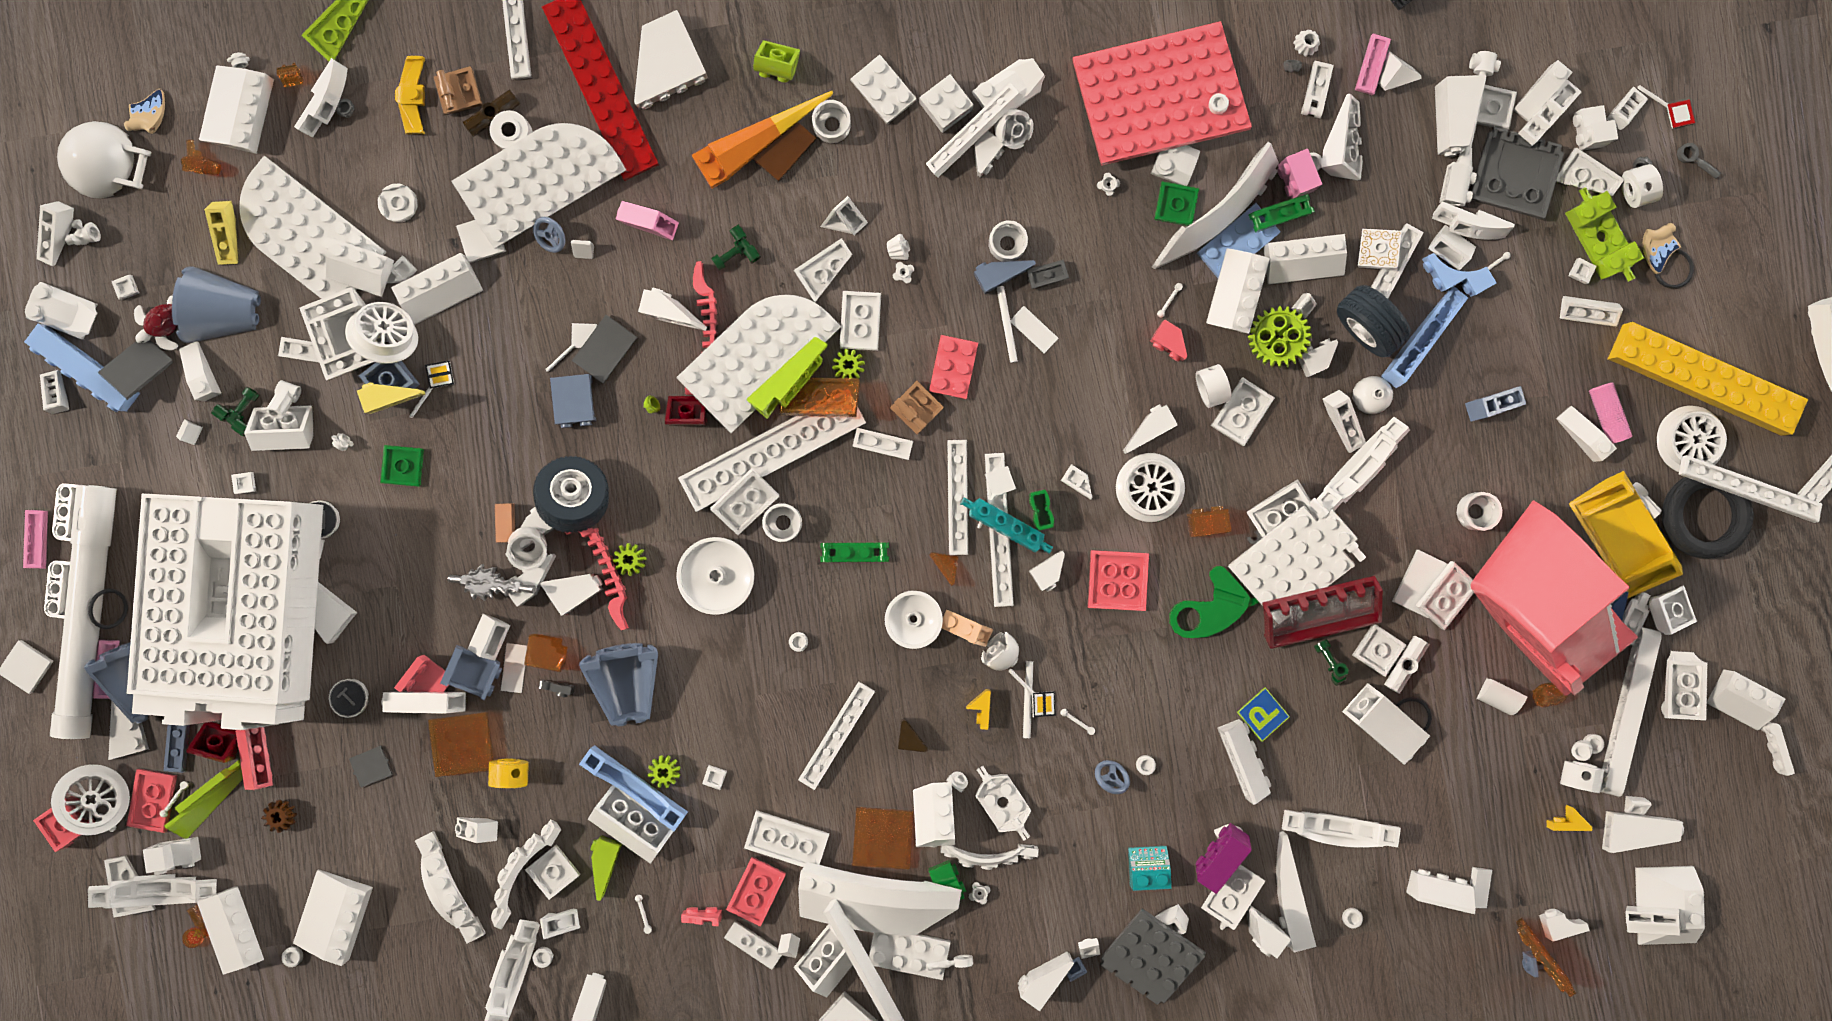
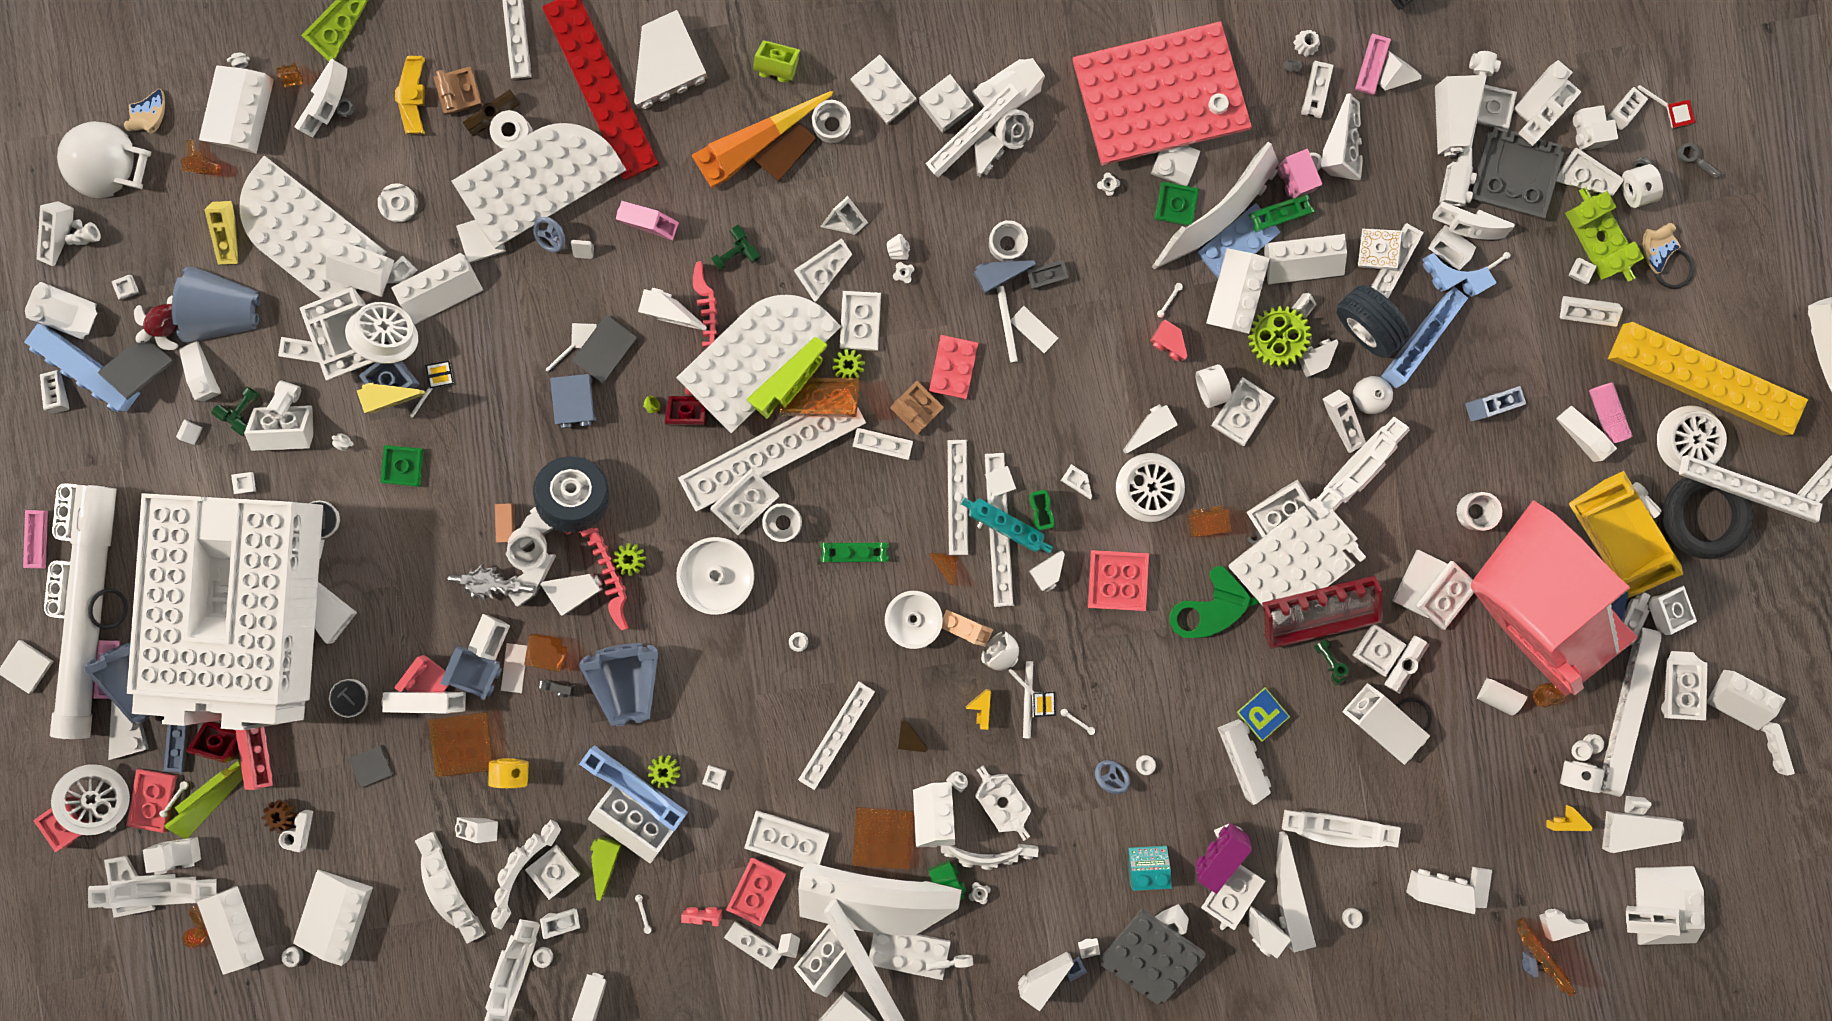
(300, 833): none -> white plate

